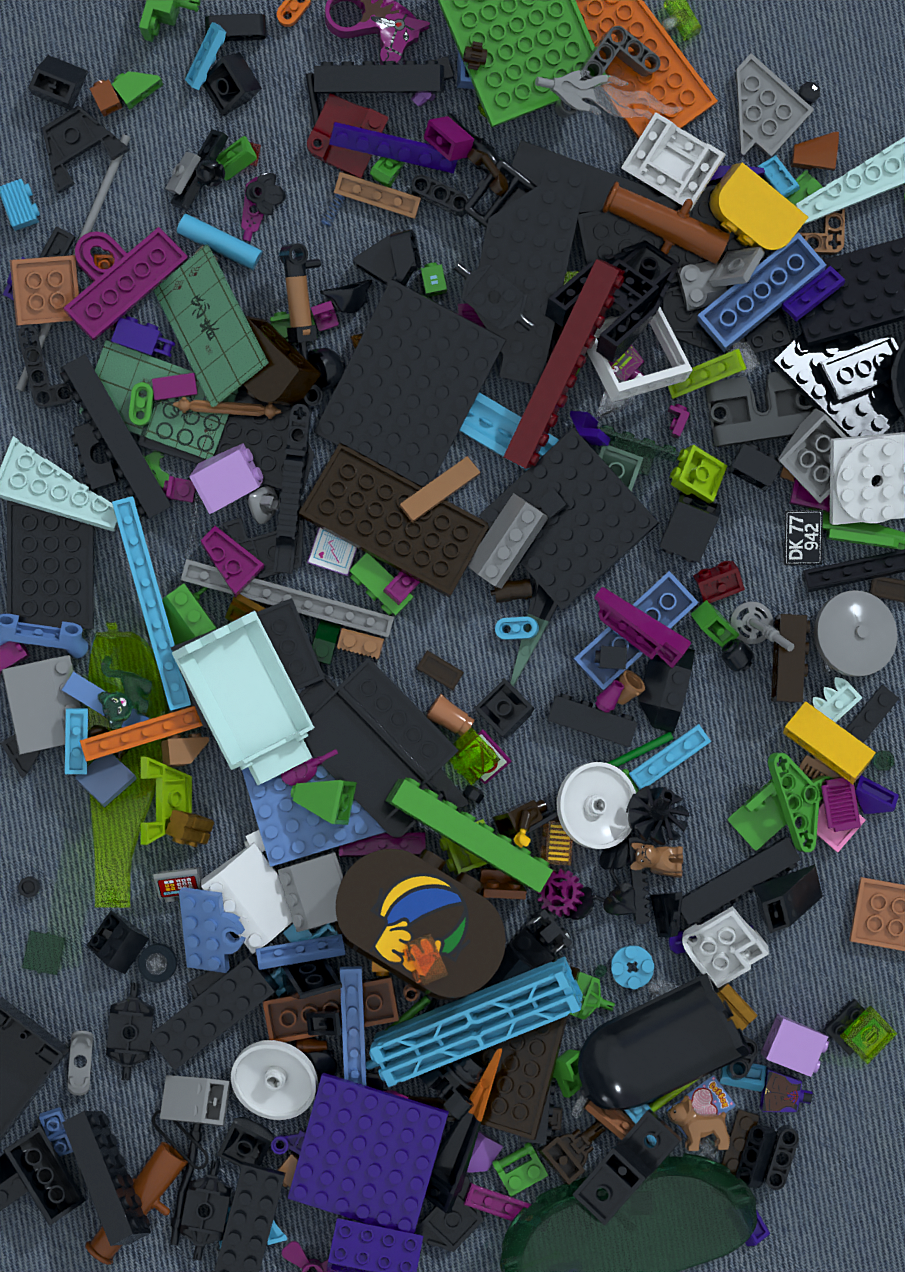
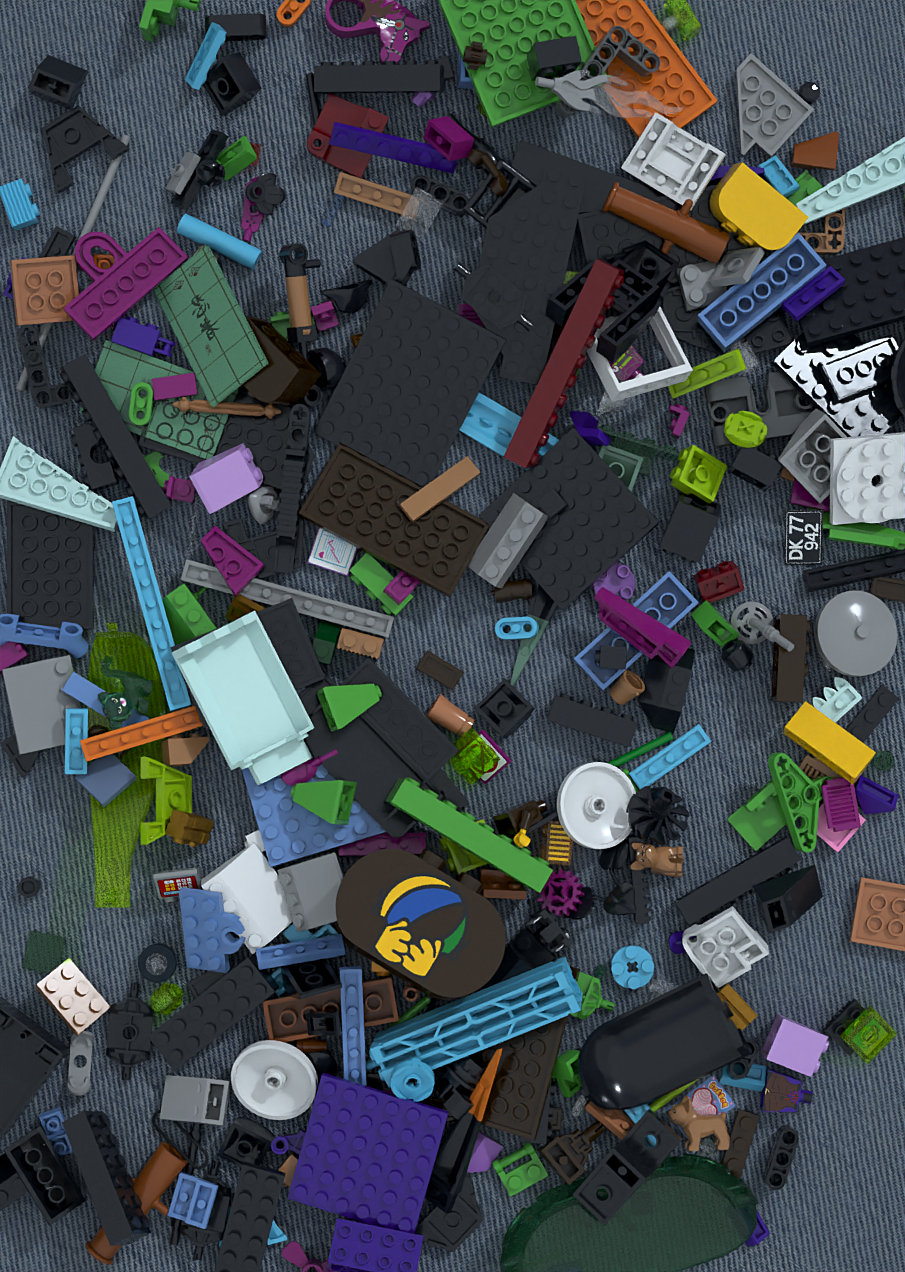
(72, 996): none -> plate
(105, 97): dark orange brick -> none
(117, 942): black slope -> none
(135, 87): bright green slope -> none
(166, 998): none -> clear neon green head
(193, 1200): none -> medium blue slope
(346, 702): none -> bright green slope
(386, 171): bright green slope -> none
(412, 1069): none -> medium azure plate
(419, 213): none -> clear plate
(425, 959): clear orange brick -> none
(433, 279): bright green brick -> none
(473, 793): black tile -> none
(493, 1202): magenta tile -> none
(554, 57): none -> black brick
(609, 697): magenta cone -> none
(618, 581): none -> medium lavender dish
(667, 912): black wing -> none
(745, 429): none -> lime tile
(763, 1148): black beam -> none

